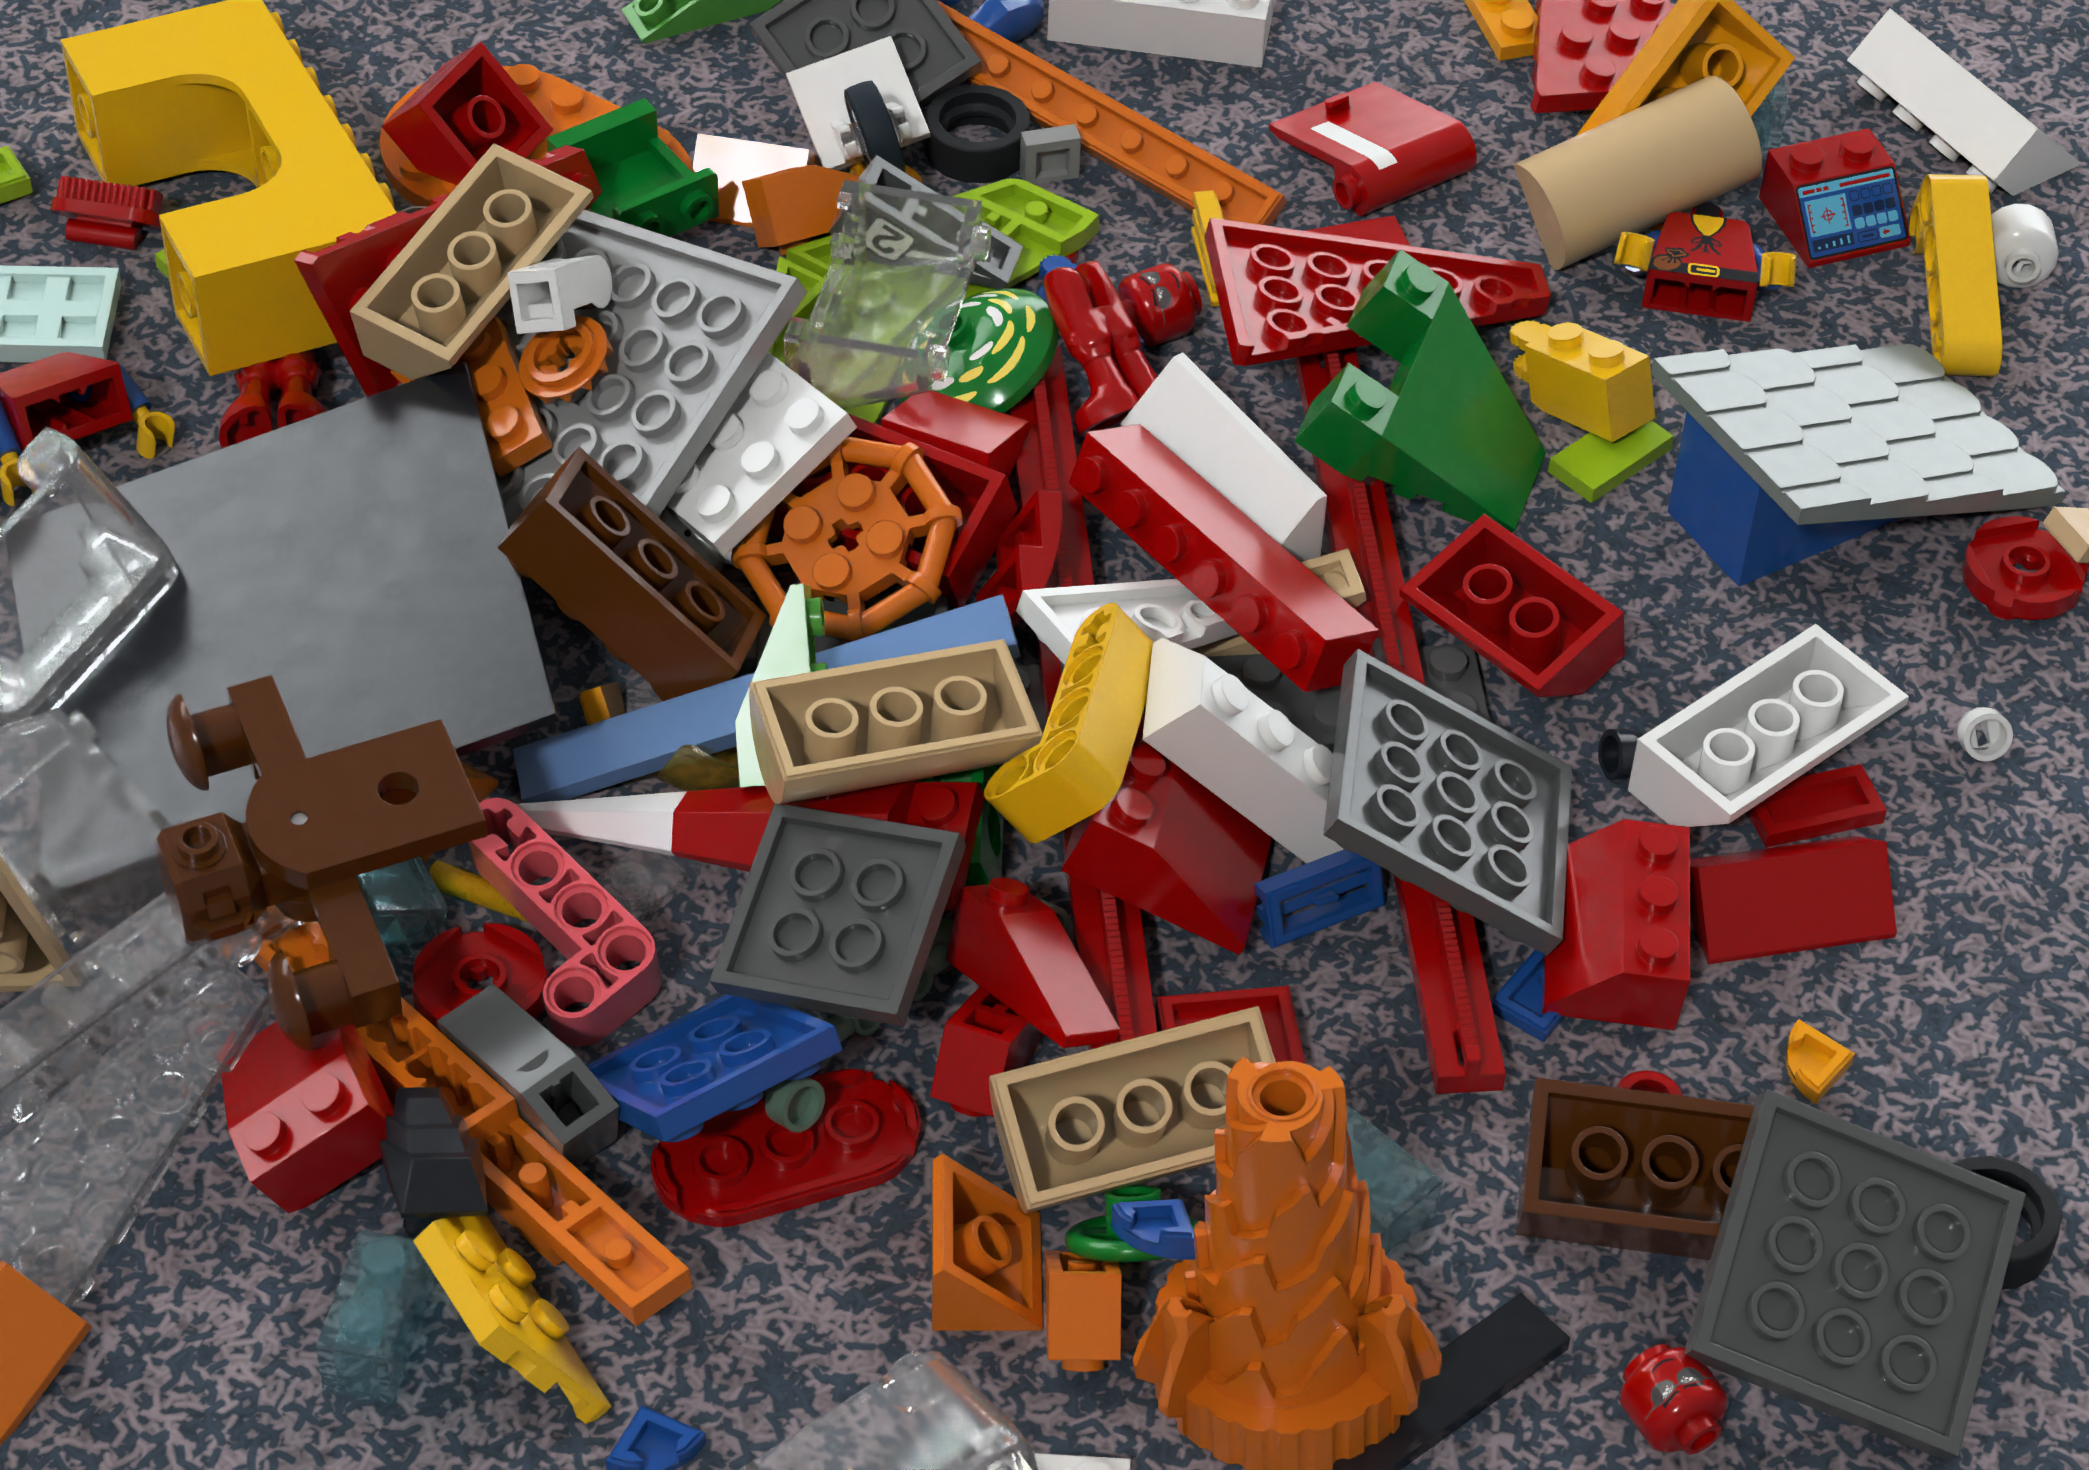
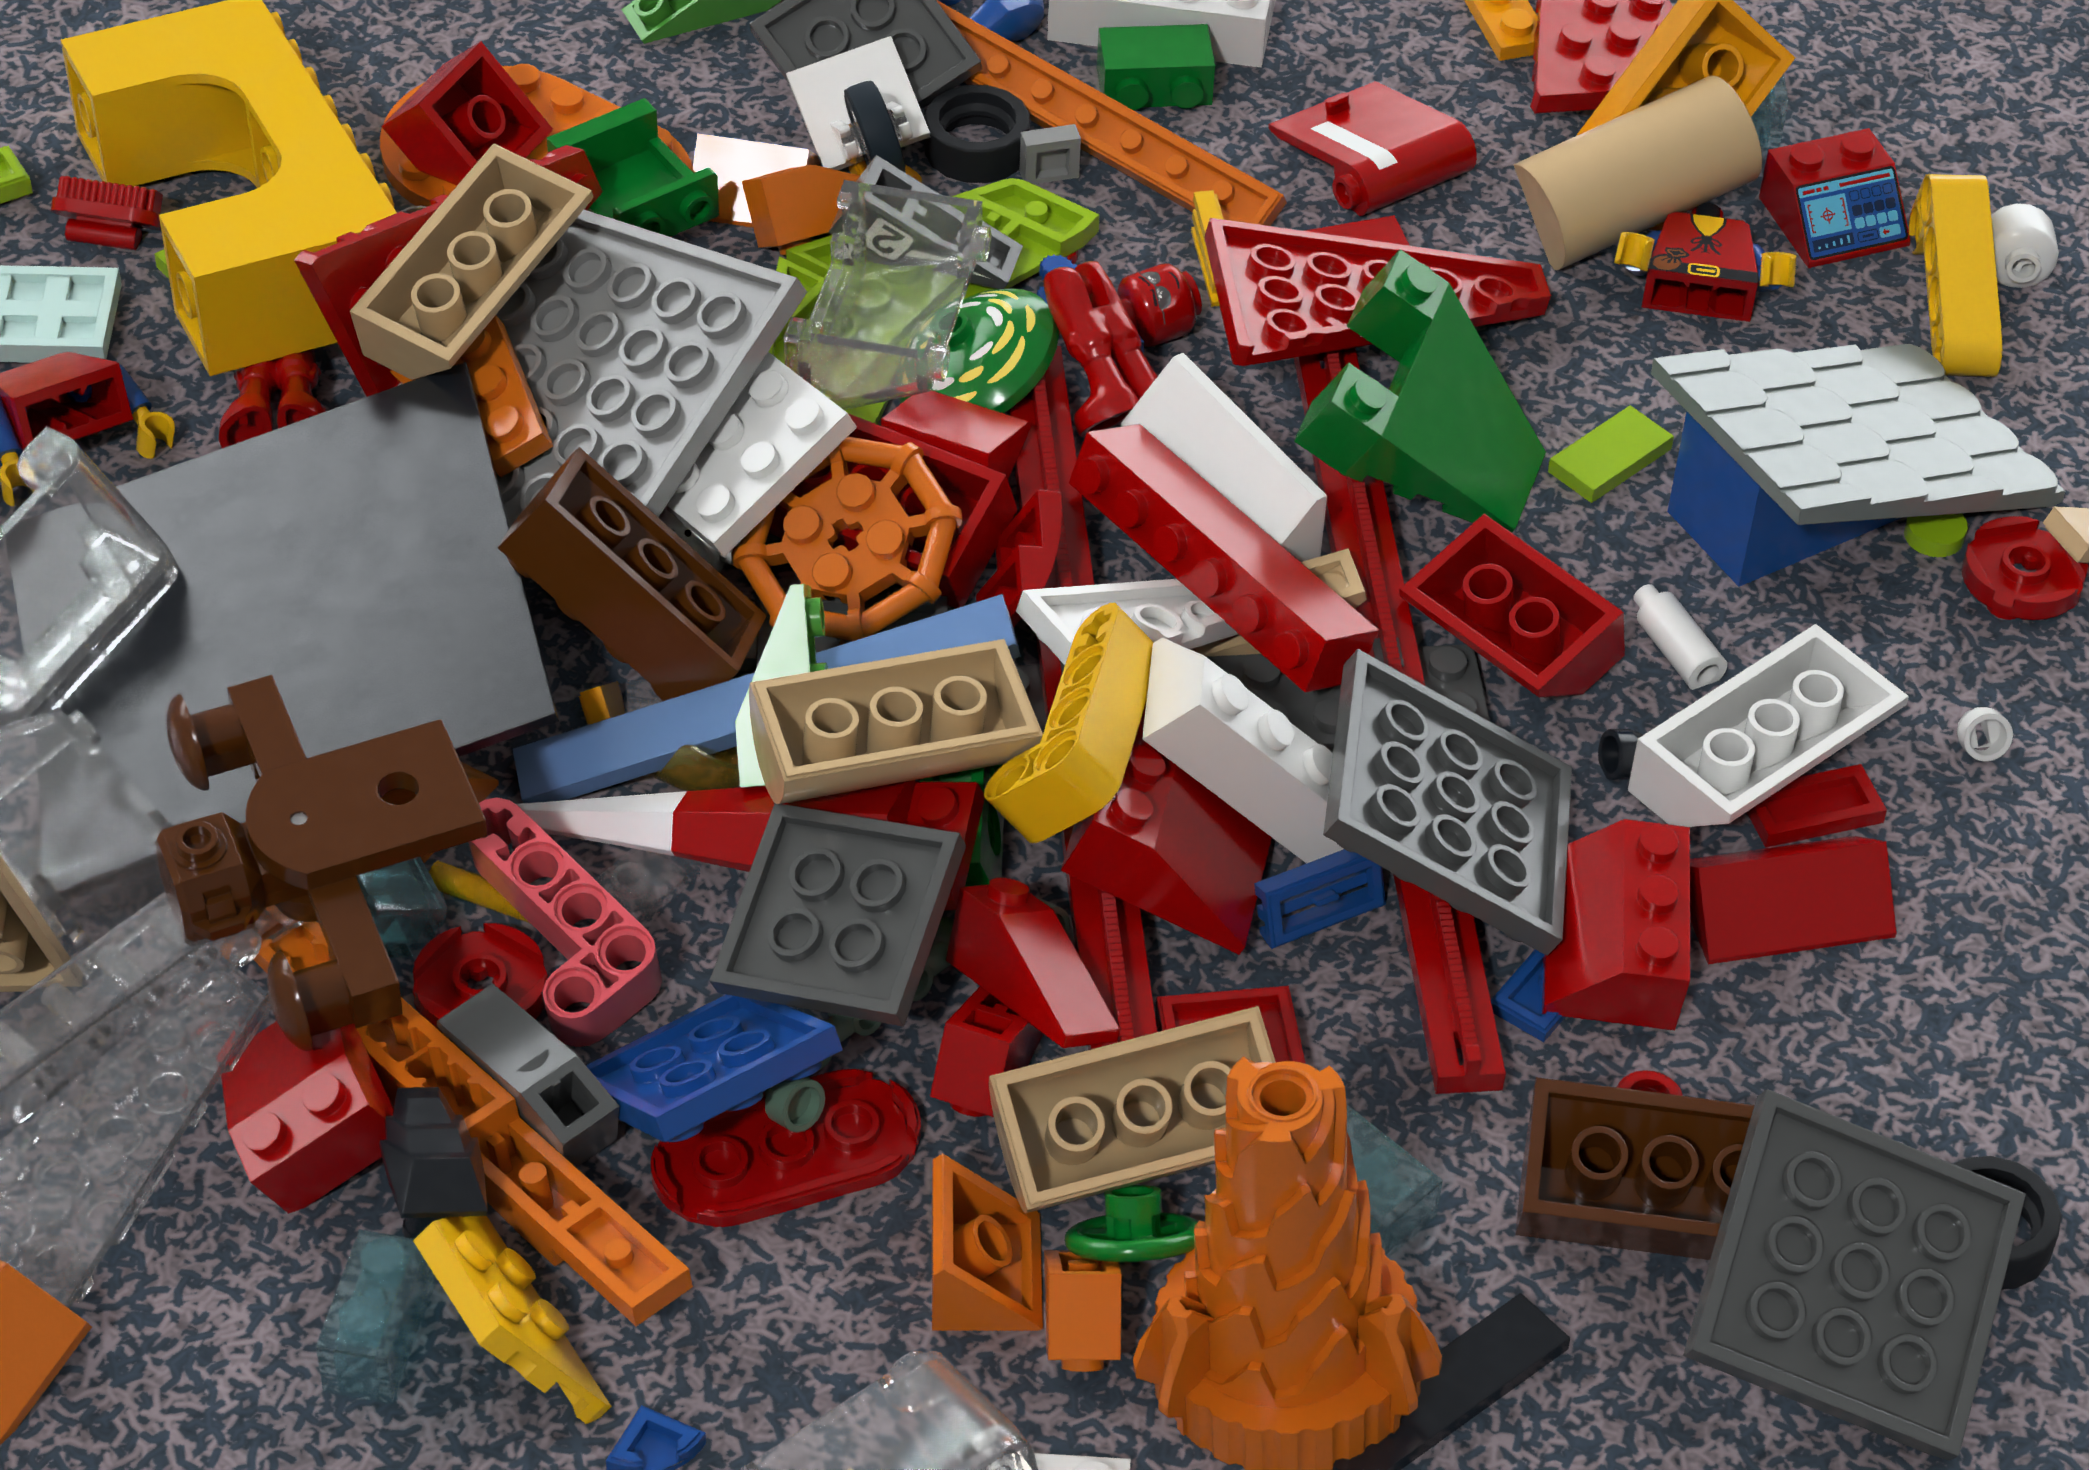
(549, 352): orange gear -> none
(552, 289): white leg -> none
(1156, 65): none -> green brick
(1157, 1222): blue tile -> none
(1584, 377): yellow hinge -> none
(1673, 1400): red head -> none
(1679, 637): none -> white cylinder
(1815, 1061): light orange tile -> none
(1936, 534): none -> lime tile
(1956, 107): white slope -> none

